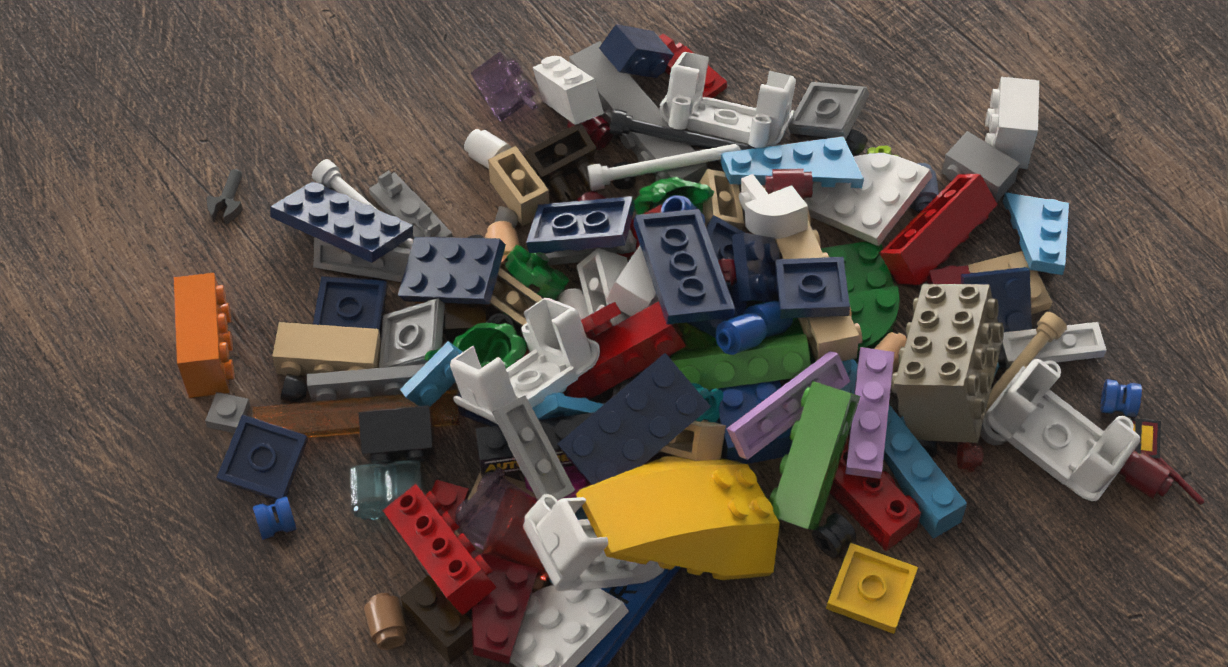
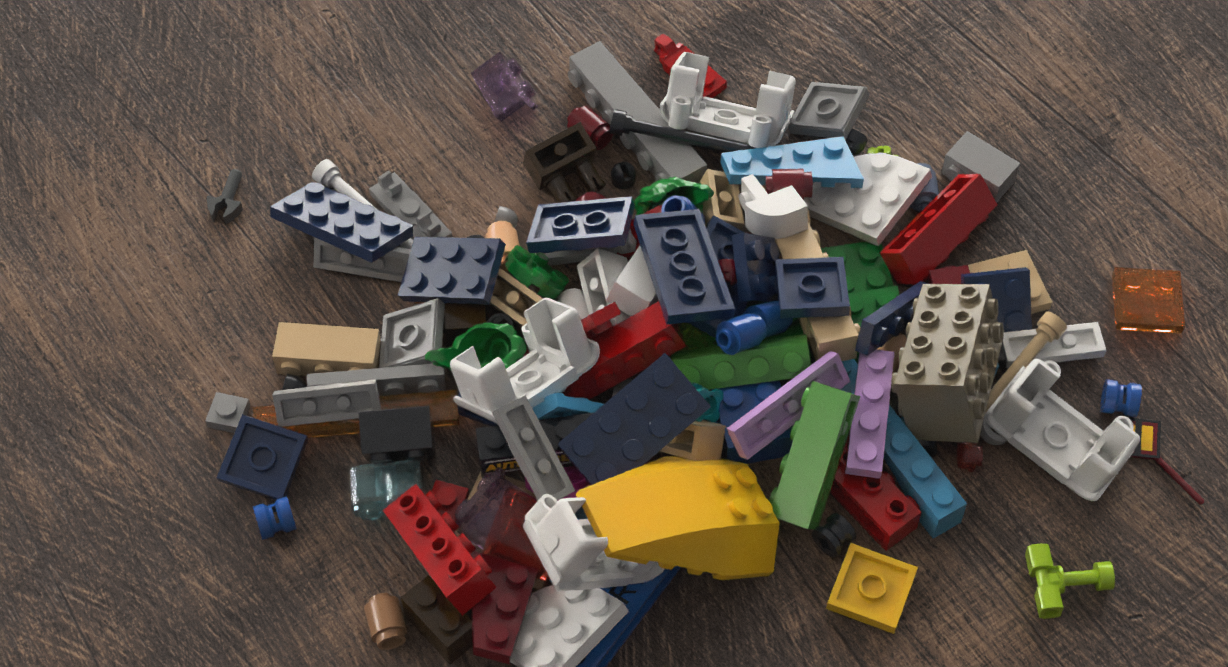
(203, 335): orange brick -> none
(325, 402): none -> light grey plate
(350, 302): dark blue plate -> none
(432, 378): dark azure plate -> none
(483, 146): white brick -> none
(517, 184): tan brick -> none
(567, 89): white brick -> none
(601, 175): white piece -> none
(636, 51): dark blue brick -> none
(887, 321): none -> dark blue plate
(1014, 118): white brick -> none
(1041, 230): wing -> none
(1052, 579): none -> lime bar
(1147, 474): dark red brick -> none
(1148, 300): none -> clear orange plate

